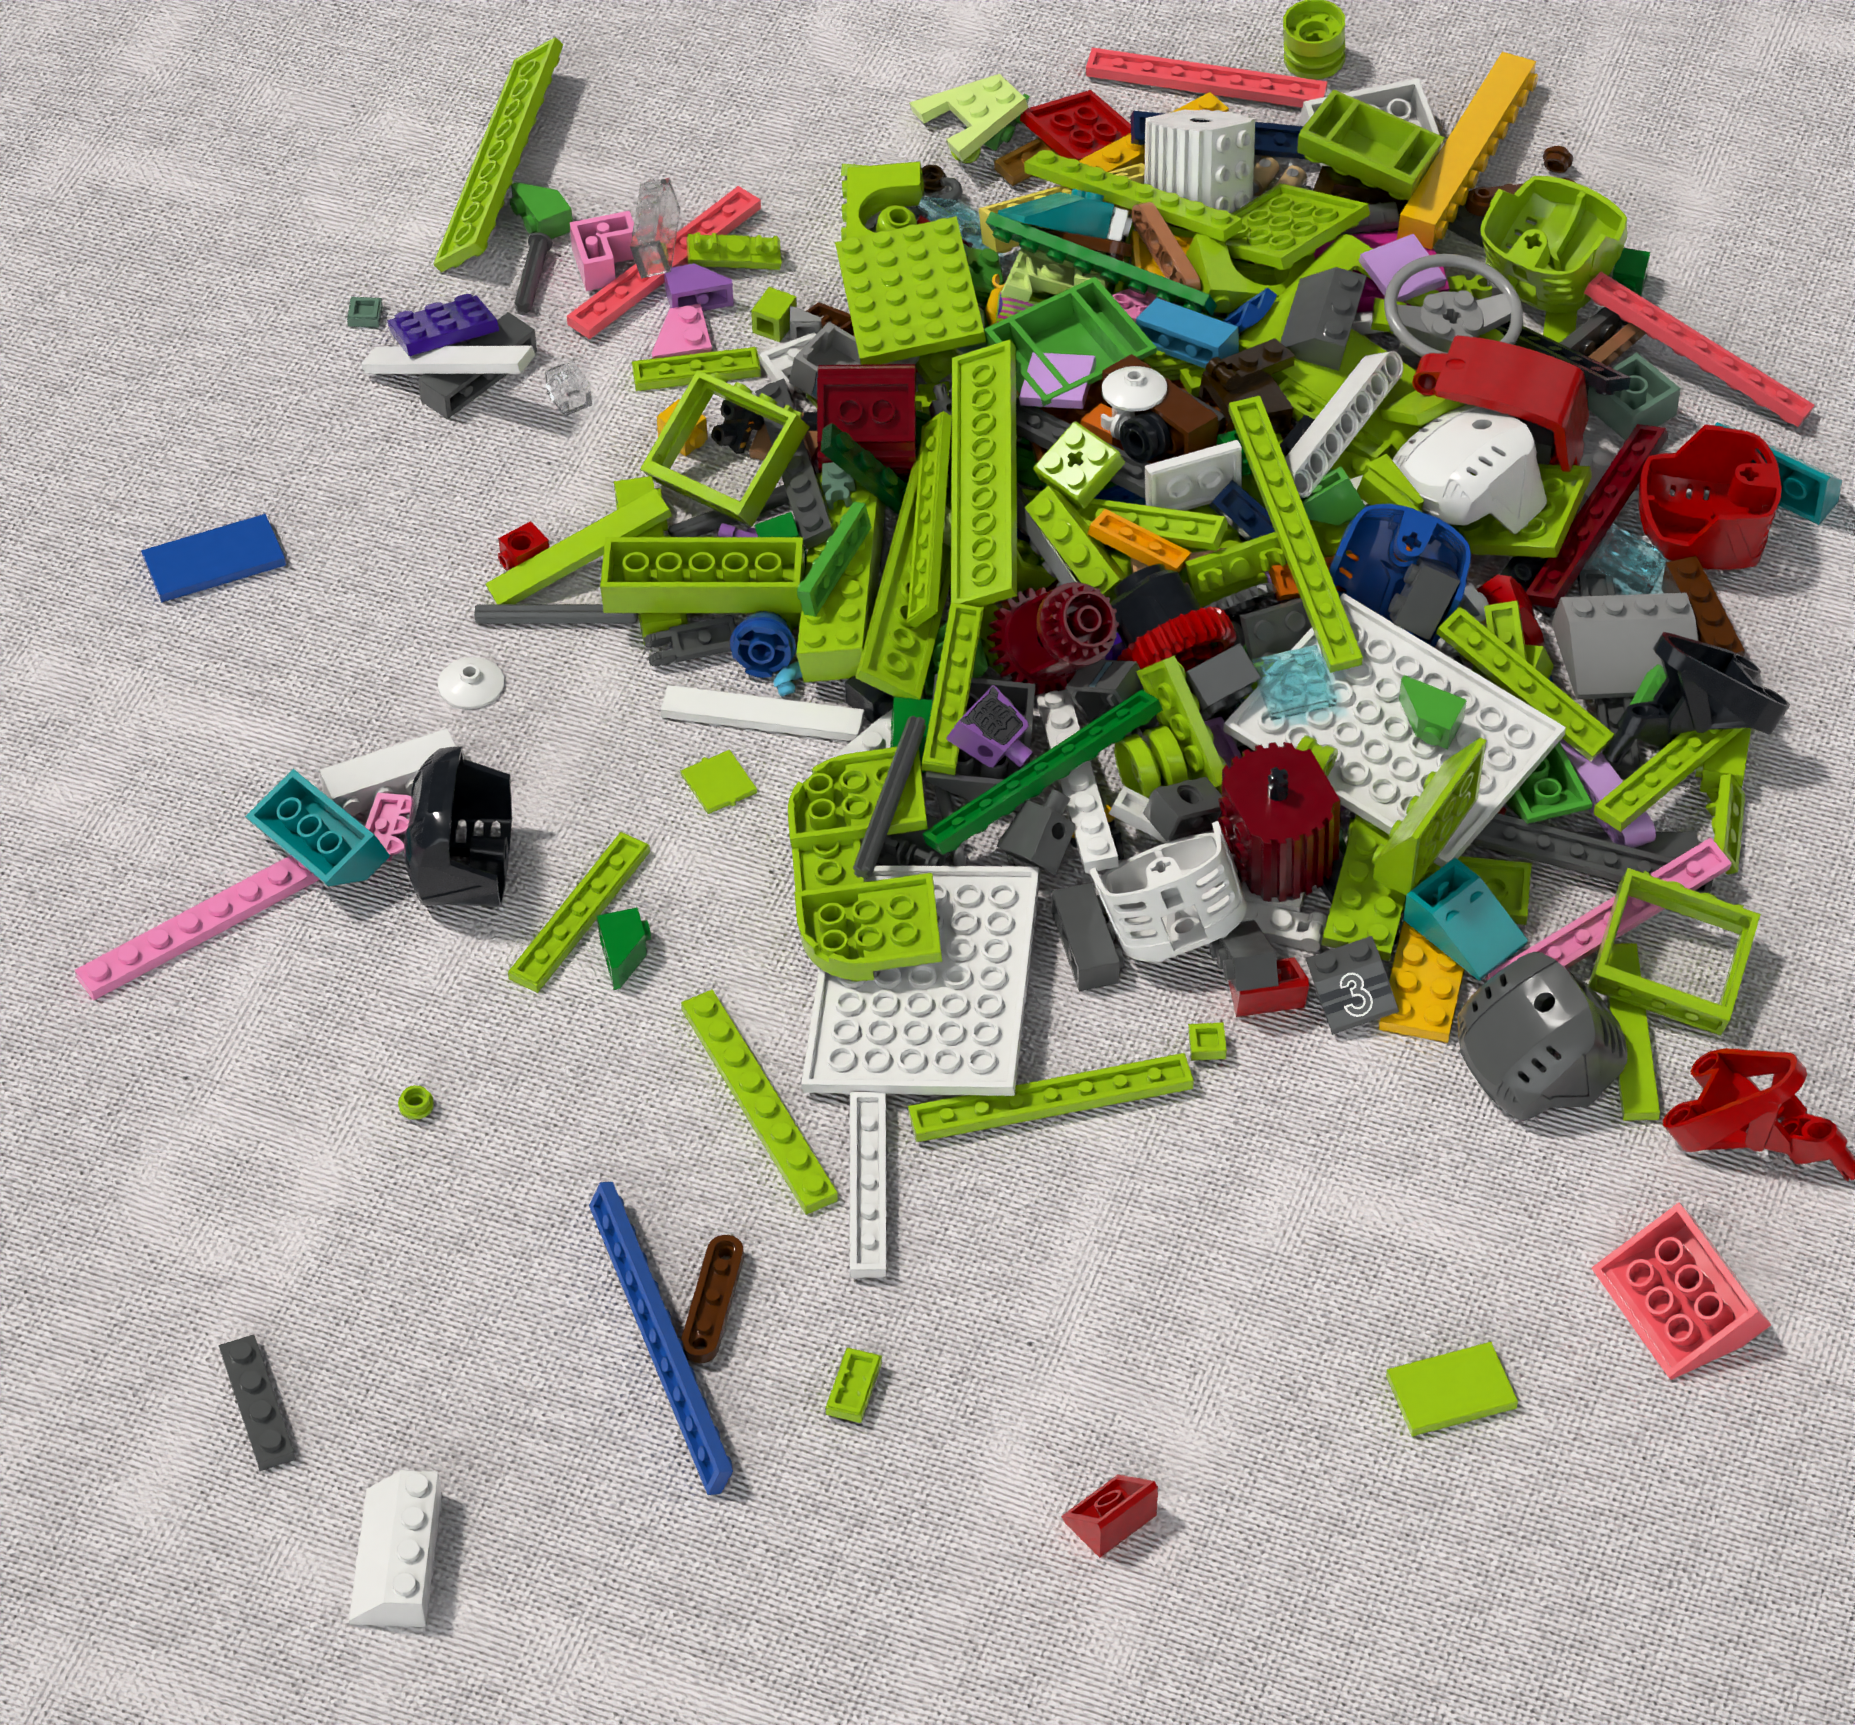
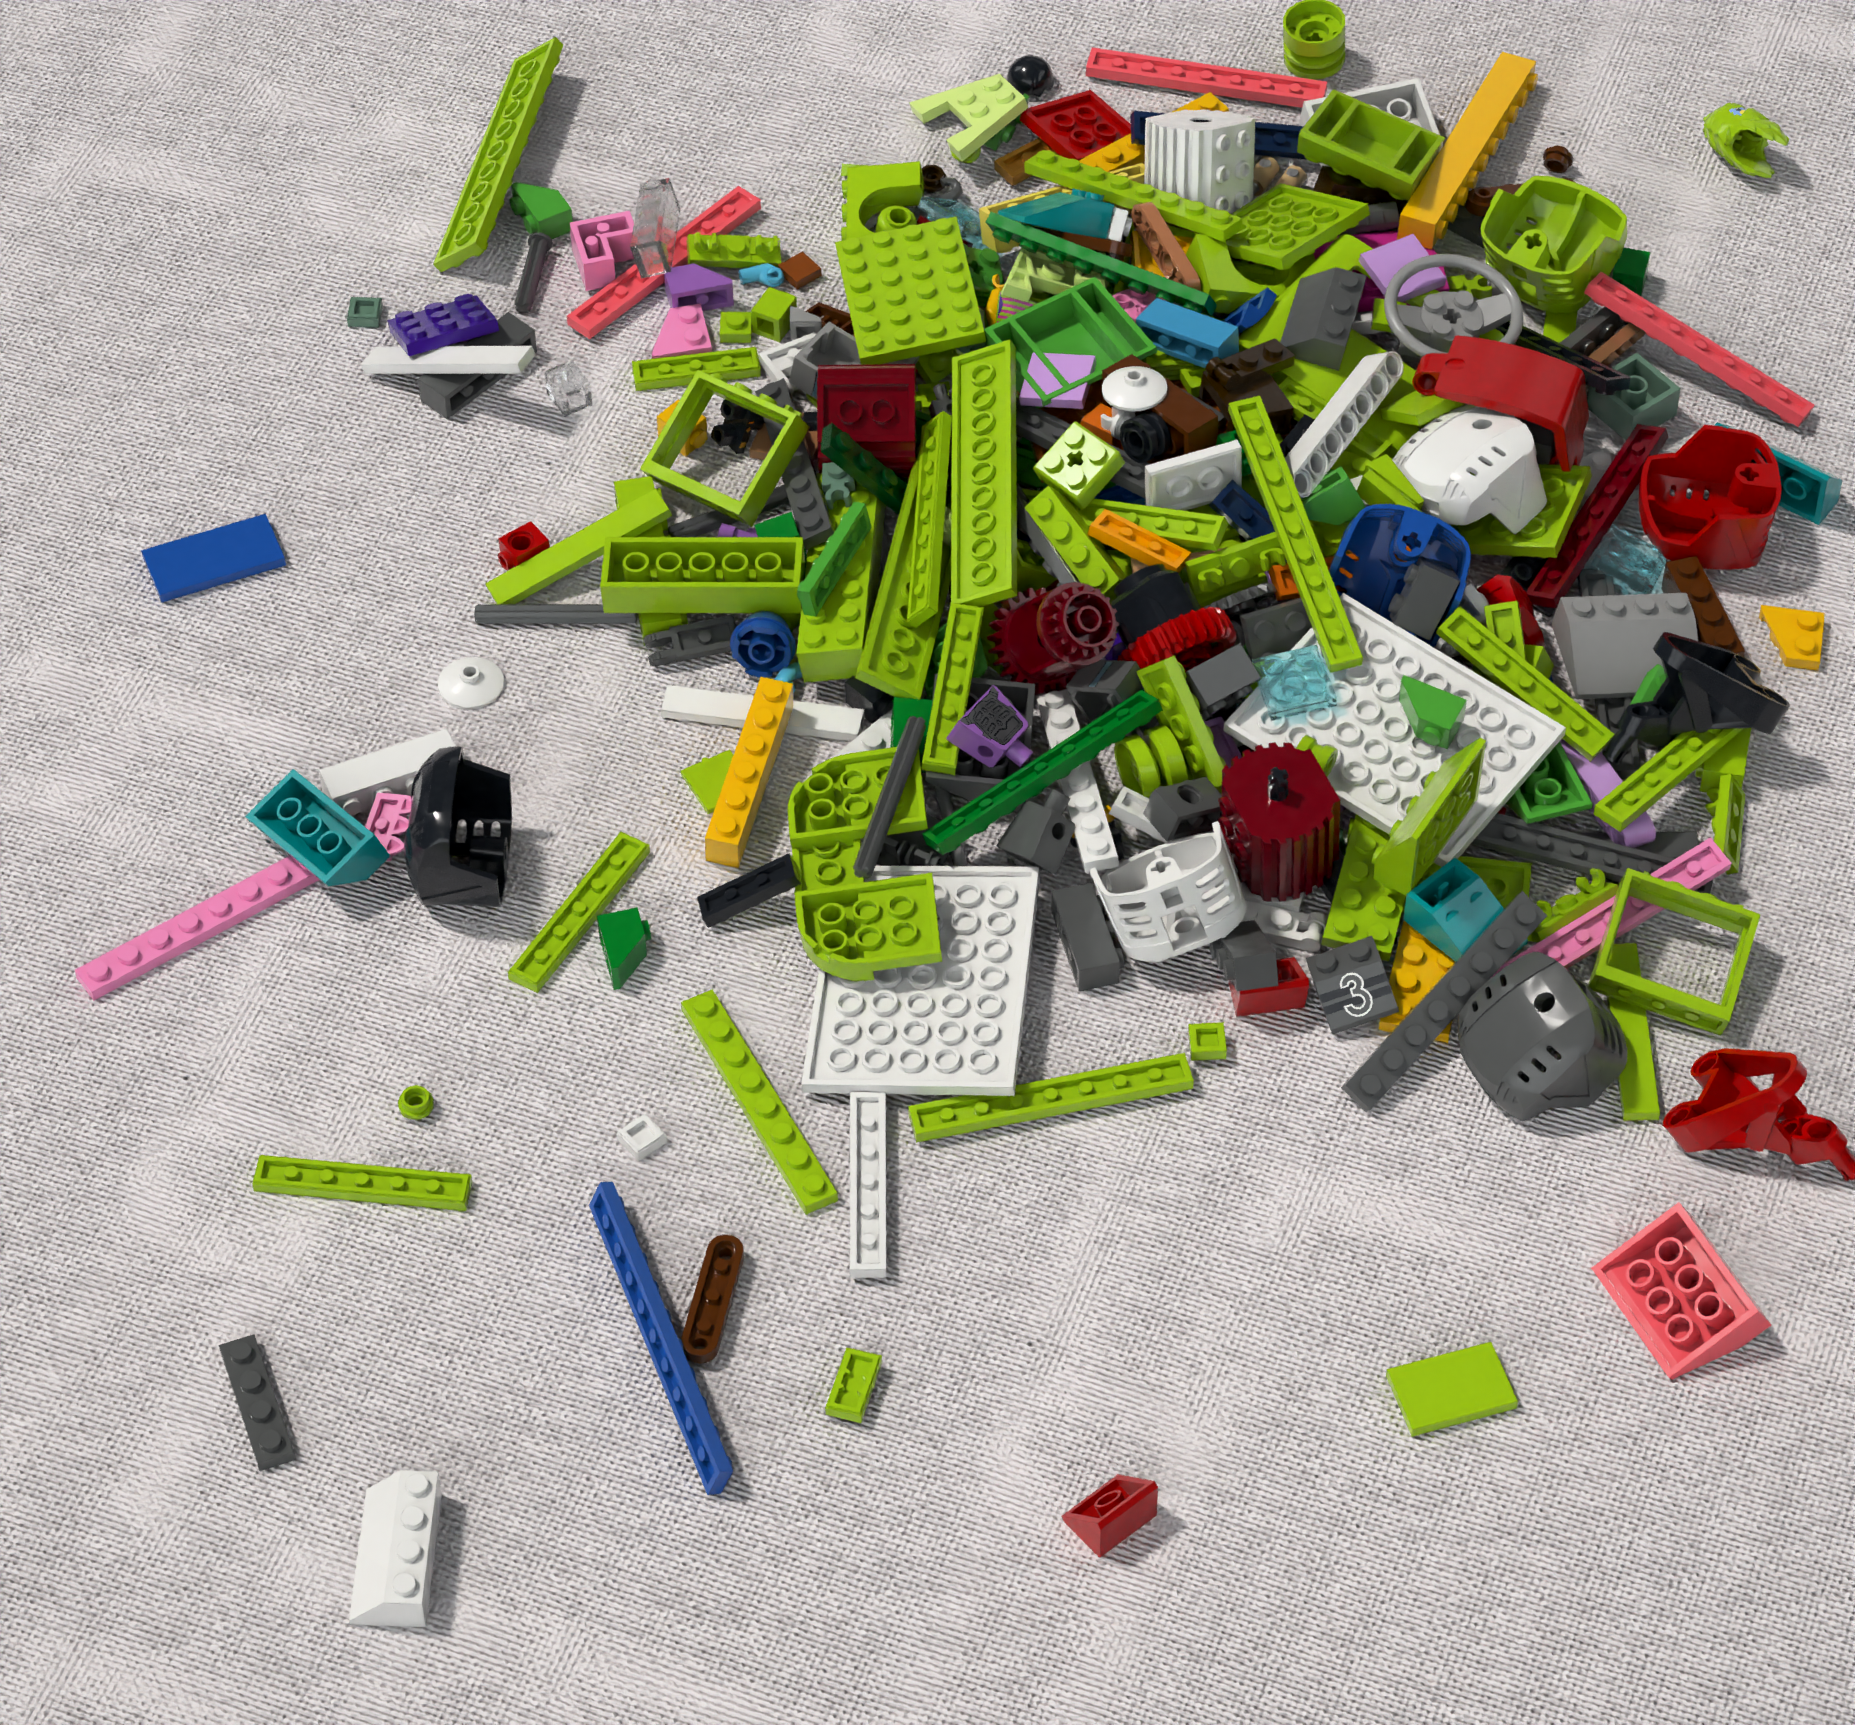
(362, 1182): none -> lime tile
(641, 1137): none -> white tile
(735, 327): none -> lime plate
(748, 890): none -> black plate
(749, 772): none -> yellow brick
(763, 273): none -> medium azure arm
(800, 270): none -> dark orange tile
(1030, 75): none -> black hair
(1443, 1002): none -> dark grey plate
(1573, 906): none -> lime plate
(1742, 136): none -> lime head
(1796, 635): none -> yellow wing

